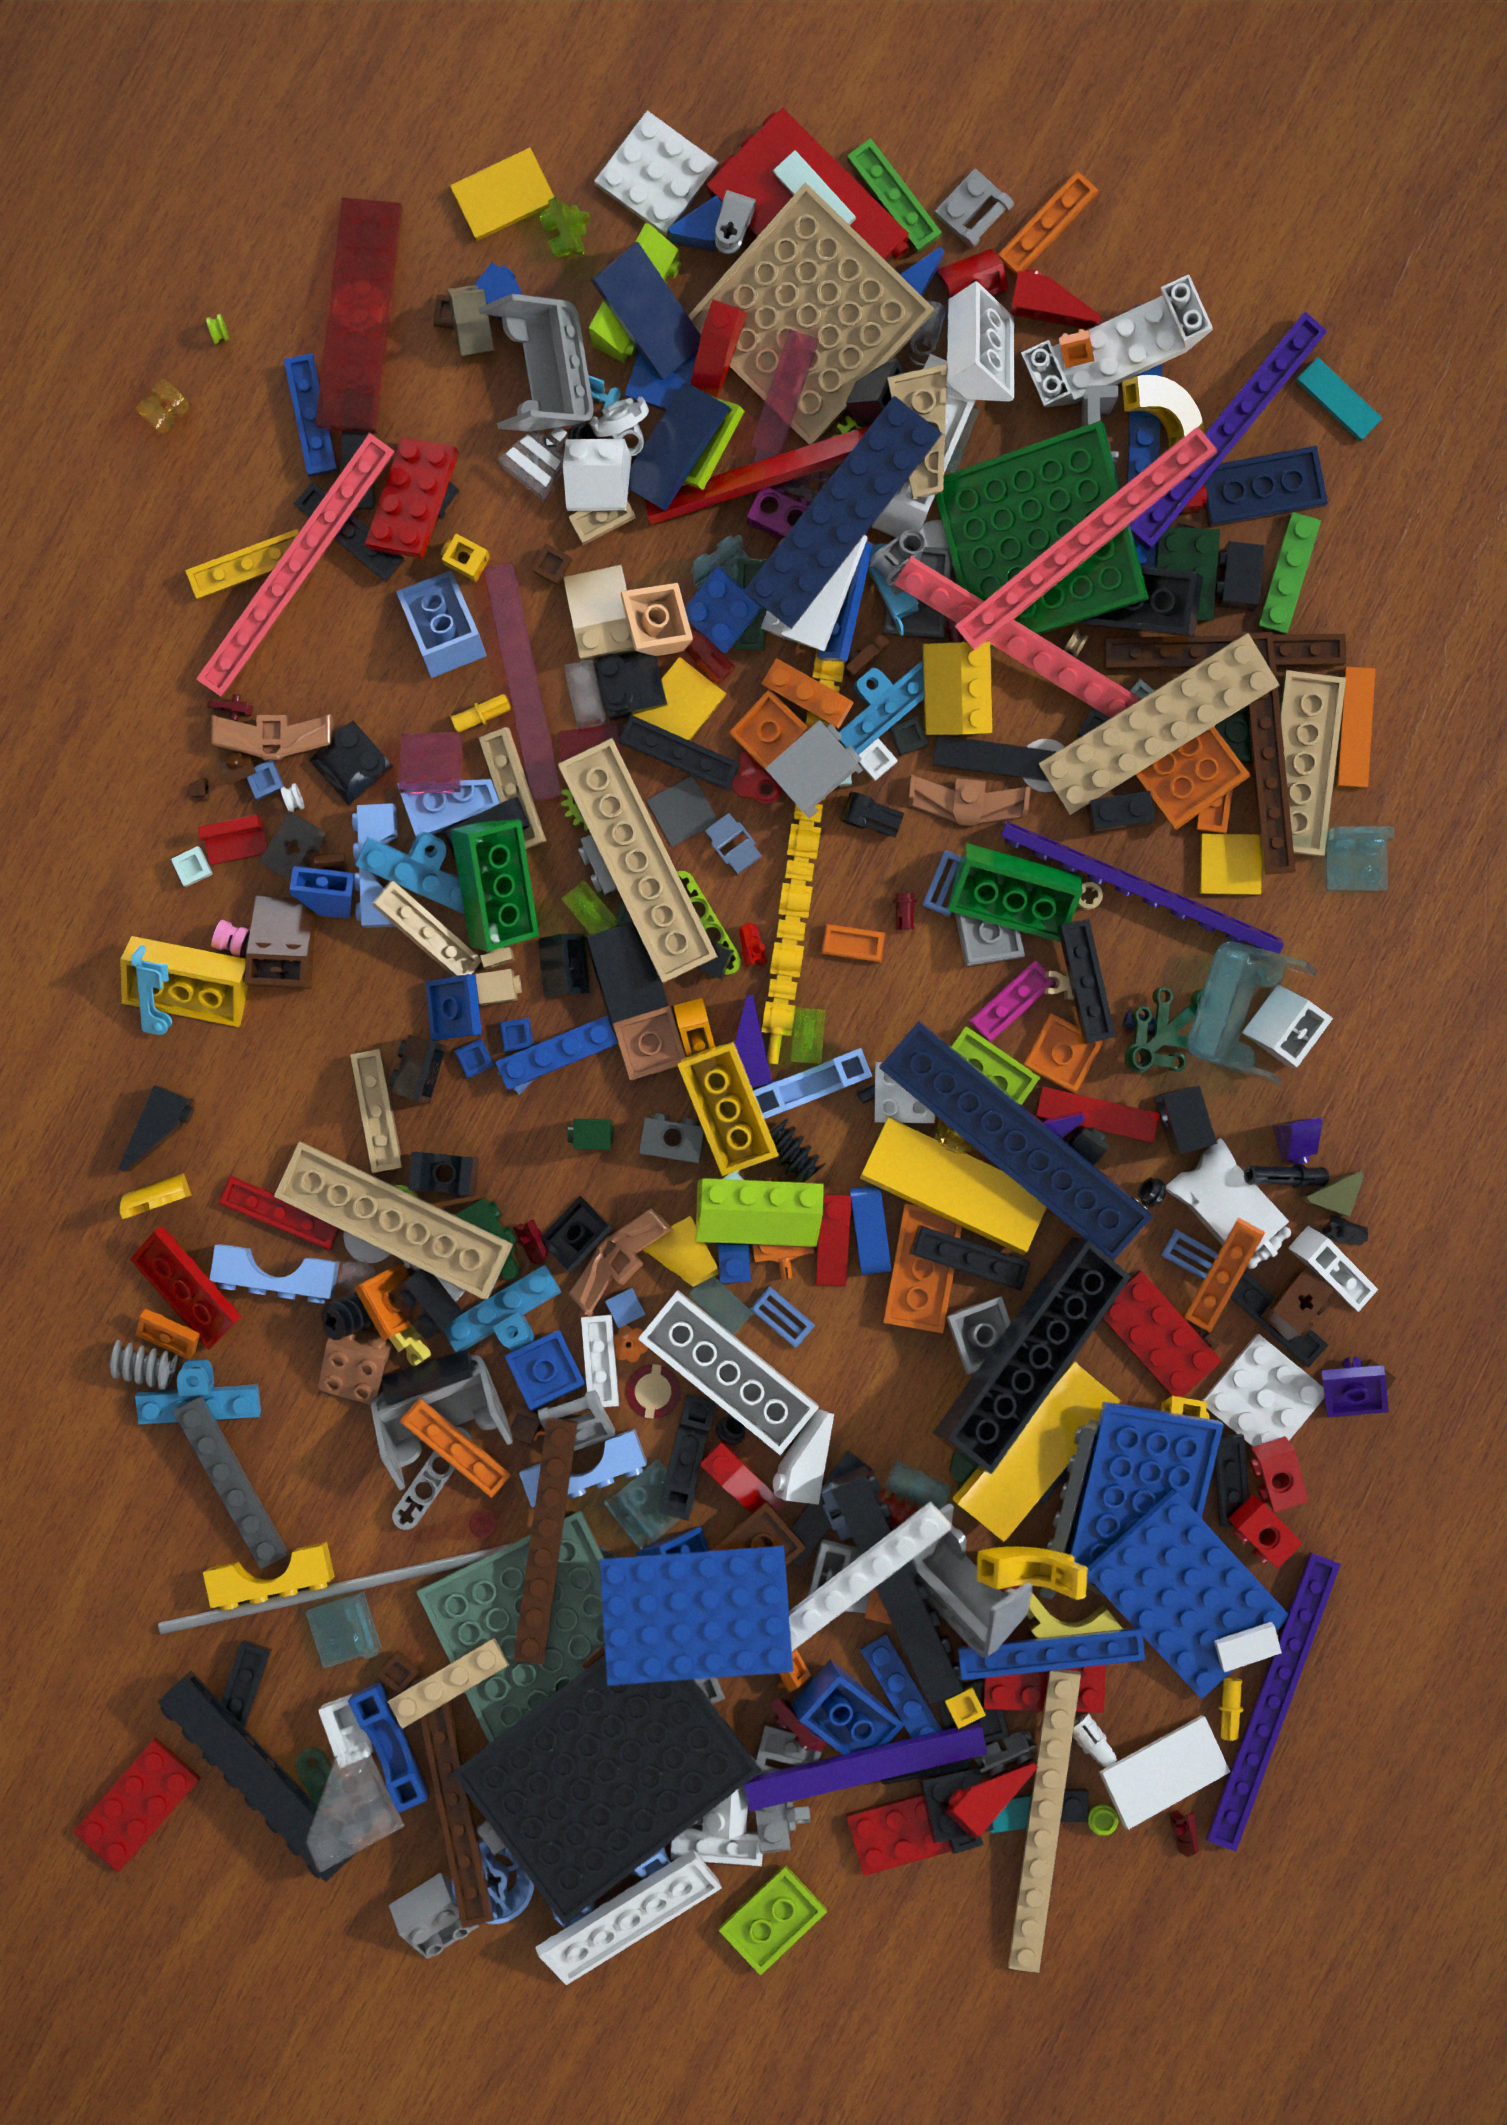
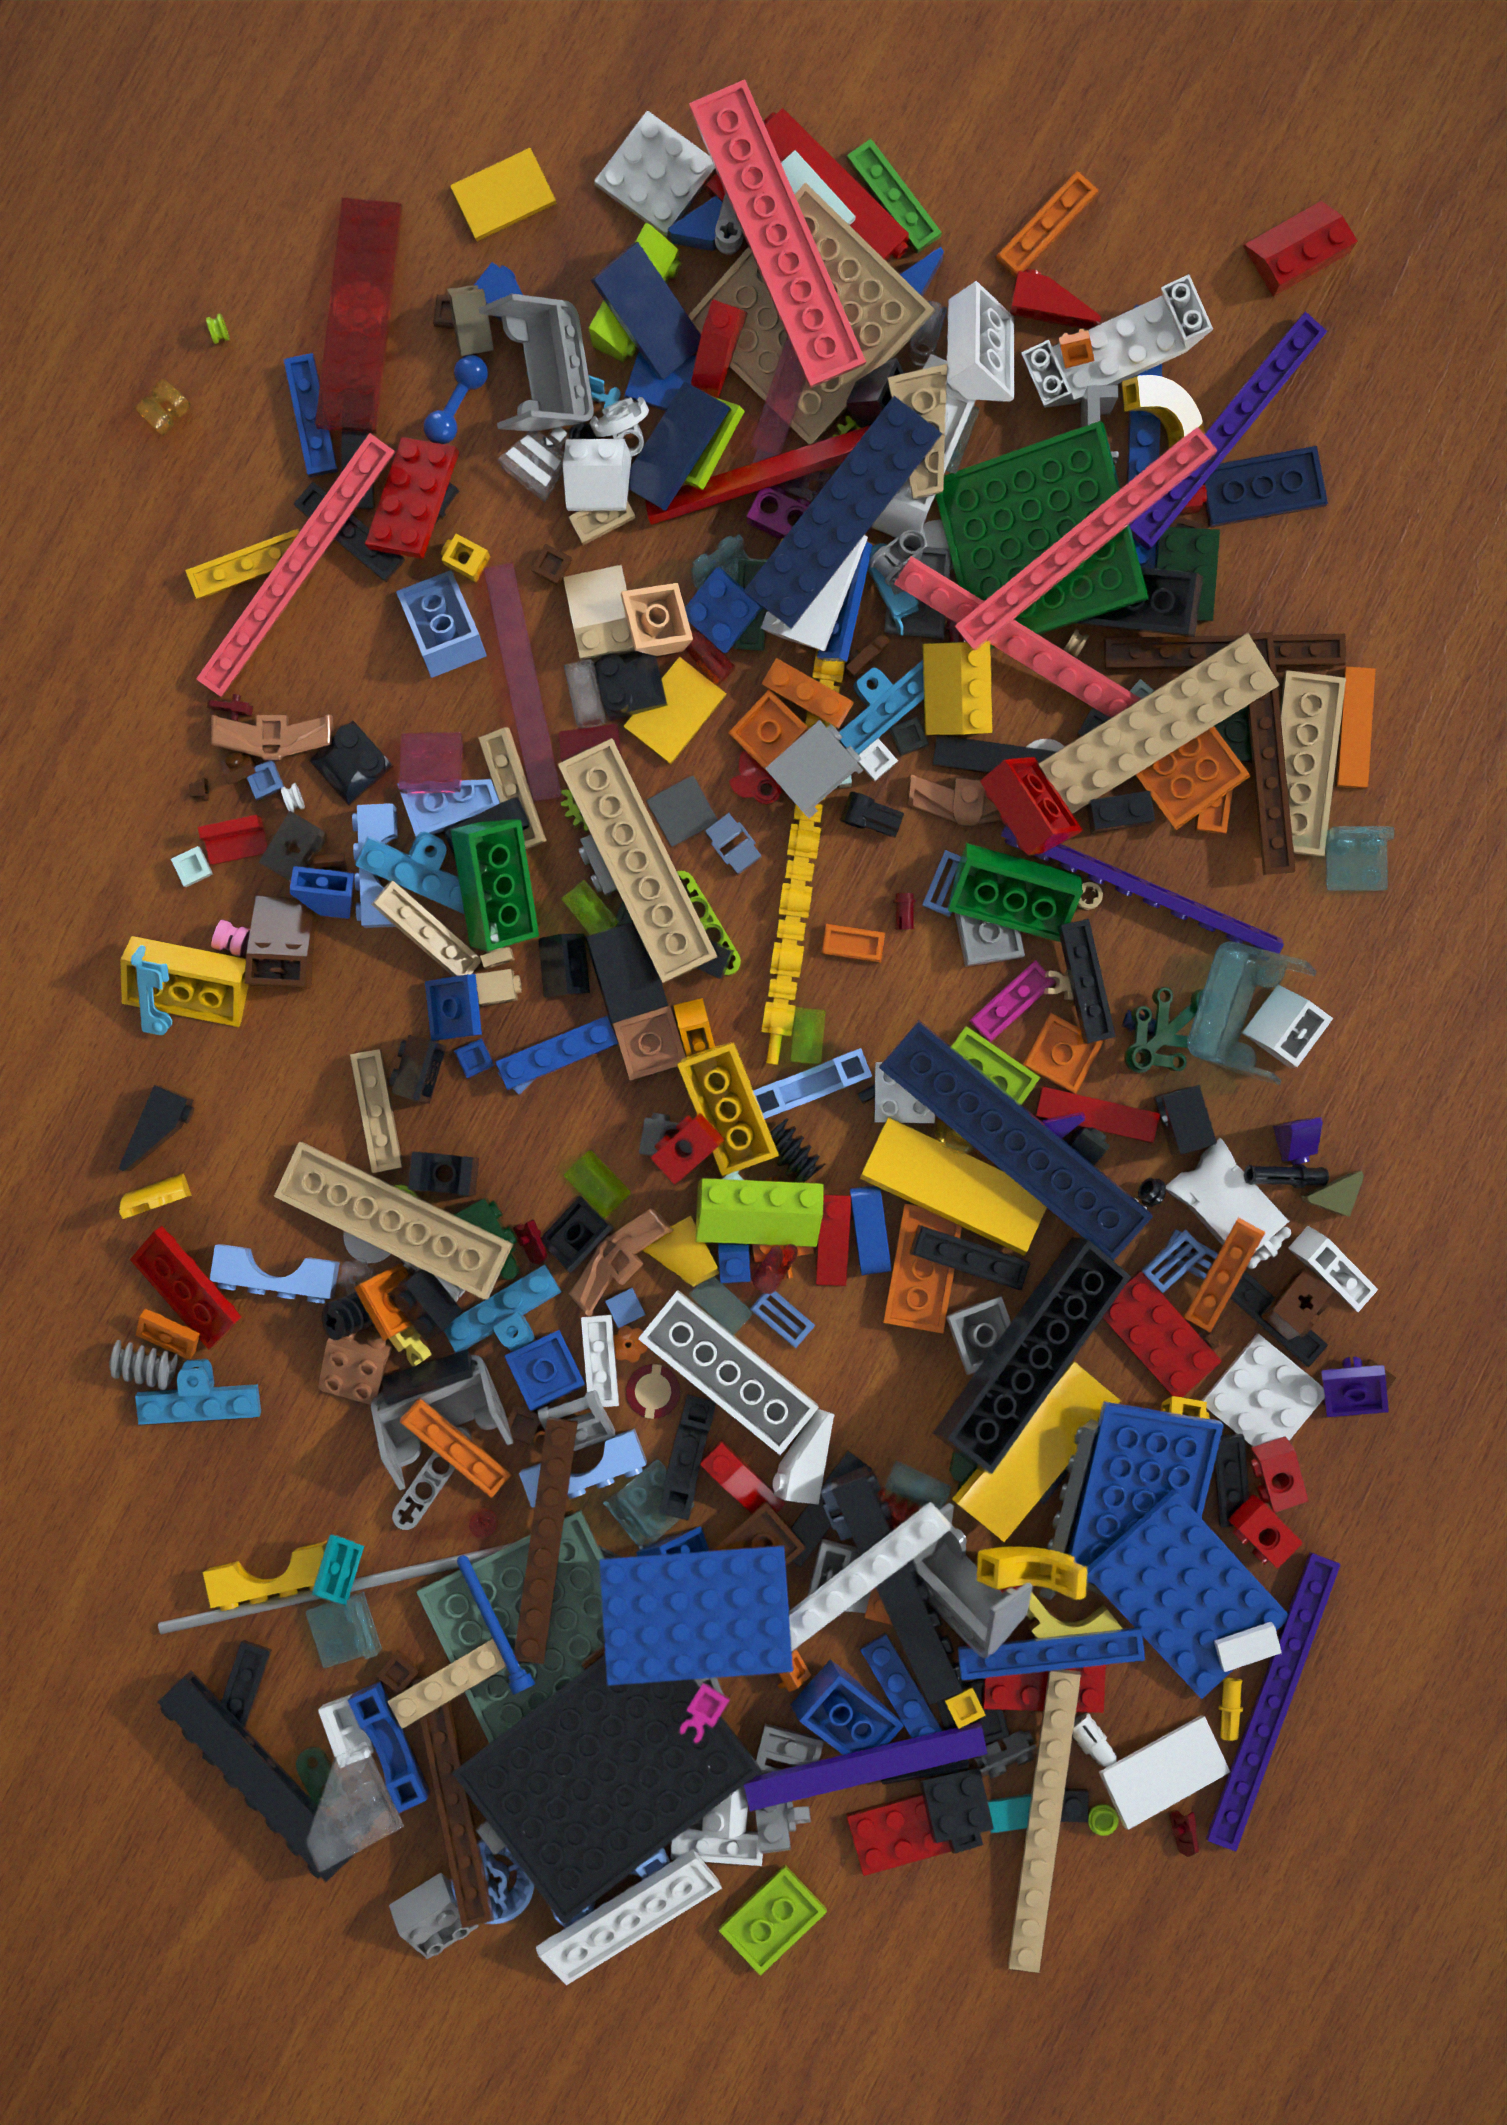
(137, 1805): red plate -> none
(231, 1482): dark grey plate -> none
(270, 1210): red tile -> none
(338, 1569): none -> teal slope
(470, 374): none -> blue piece
(481, 713): yellow axle -> none
(516, 1034): blue tile -> none
(519, 1678): none -> blue piece
(570, 224): clear neon green hips -> none
(591, 1134): dark green brick -> none
(597, 1183): none -> clear neon green slope
(677, 1163): none -> red brick
(679, 753): black tile -> none
(706, 1708): none -> dark pink plate
(736, 1429): black plate -> none
(751, 1046): dark purple slope -> none
(753, 949): red piece -> none
(774, 1268): none -> clear red hinge
(777, 233): none -> coral plate
(787, 1719): dark red plate -> none
(967, 201): light grey plate -> none
(981, 1803): red slope -> none
(983, 267): red panel -> none
(1029, 805): none -> red slope
(1193, 1243): none -> medium blue tile
(1230, 864): yellow tile -> none
(1240, 575): black piece -> none
(1288, 573): bright green plate -> none
(1300, 247): none -> red slope
(1338, 399): teal tile -> none
(1345, 1231): black piece -> none

